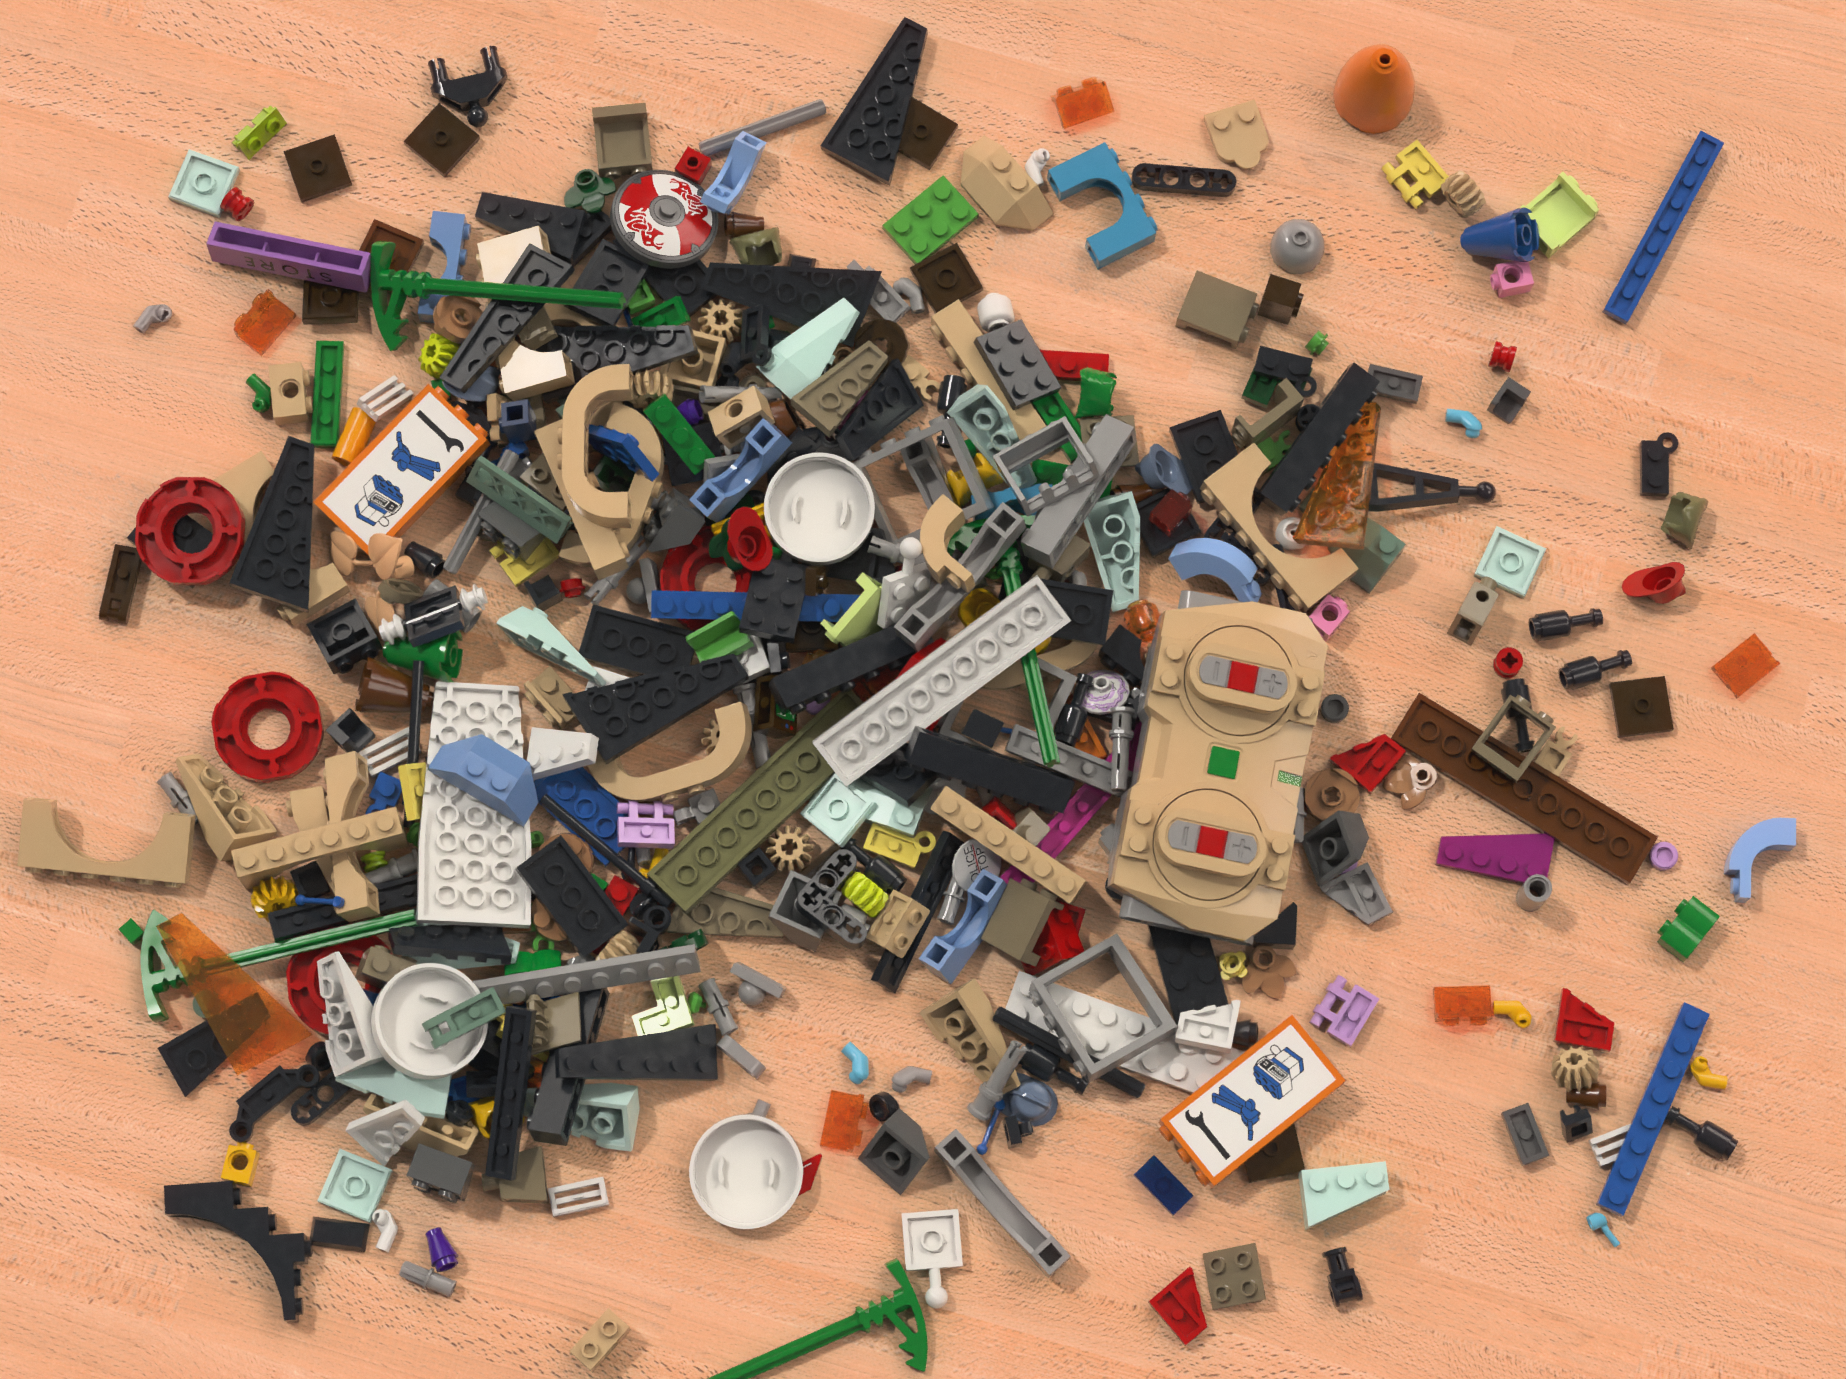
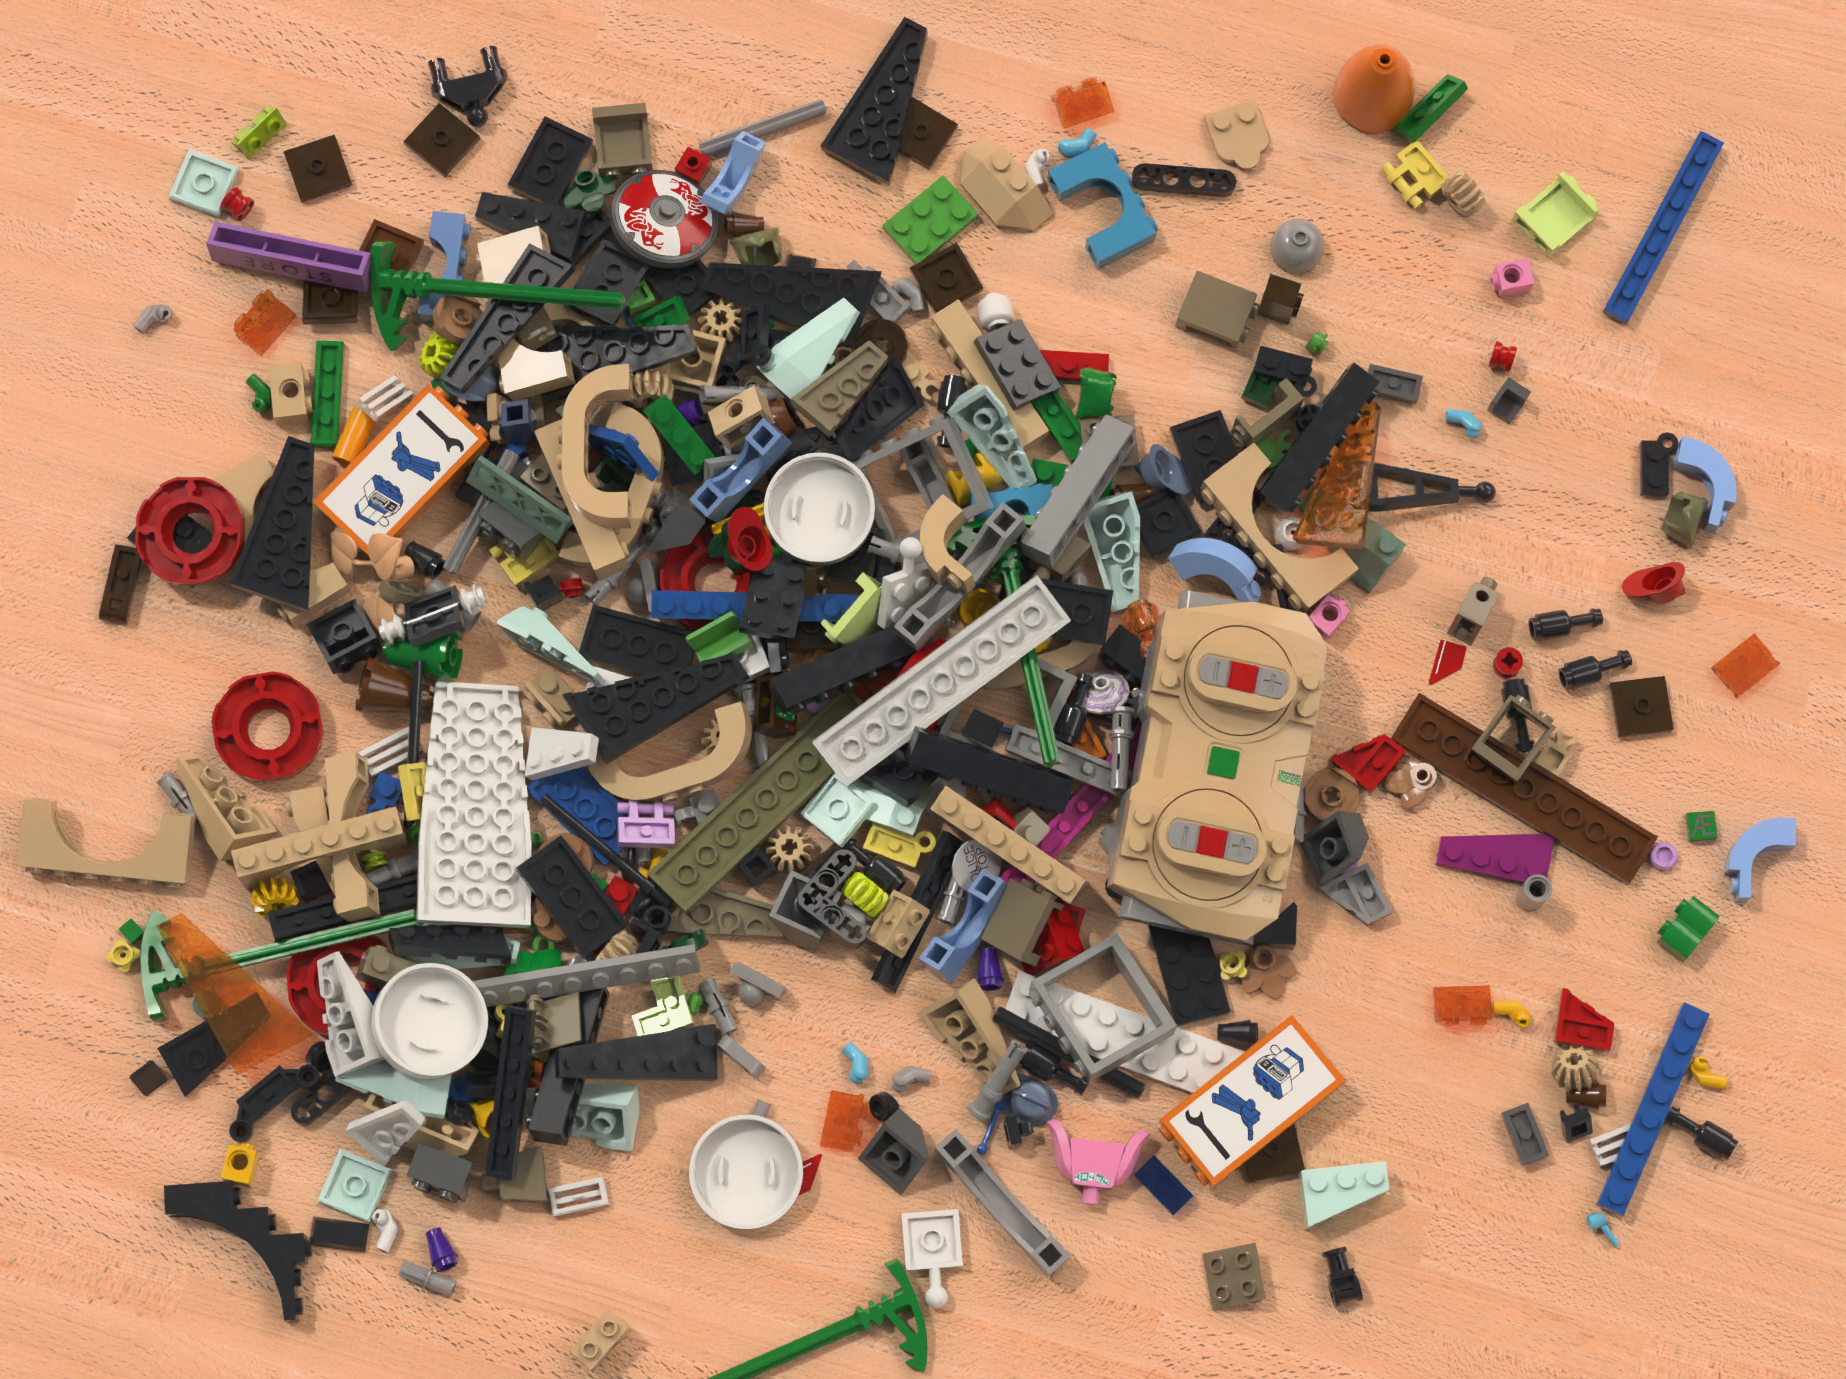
(115, 955): none -> light yellow plate
(148, 1078): none -> black slope
(336, 901): blue hinge -> none
(350, 732): black panel -> none
(465, 1017): sand green plate -> none
(489, 775): medium blue wedge -> none
(550, 162): none -> black plate
(989, 970): none -> dark purple cone
(1036, 446): light grey window -> none
(1075, 147): none -> medium azure arm
(1093, 1162): none -> bright pink torso
(1171, 512): clear red brick -> none
(1181, 1307): red wing -> none
(1209, 1027): white wing -> none
(1334, 708): dark grey tile -> none
(1351, 1016): lavender plate -> none
(1430, 108): none -> green plate
(1447, 660): none -> red sticker
(1503, 237): blue cone -> none
(1510, 561): light aqua tile -> none
(1701, 826): none -> green tile
(1712, 468): none -> light blue arch

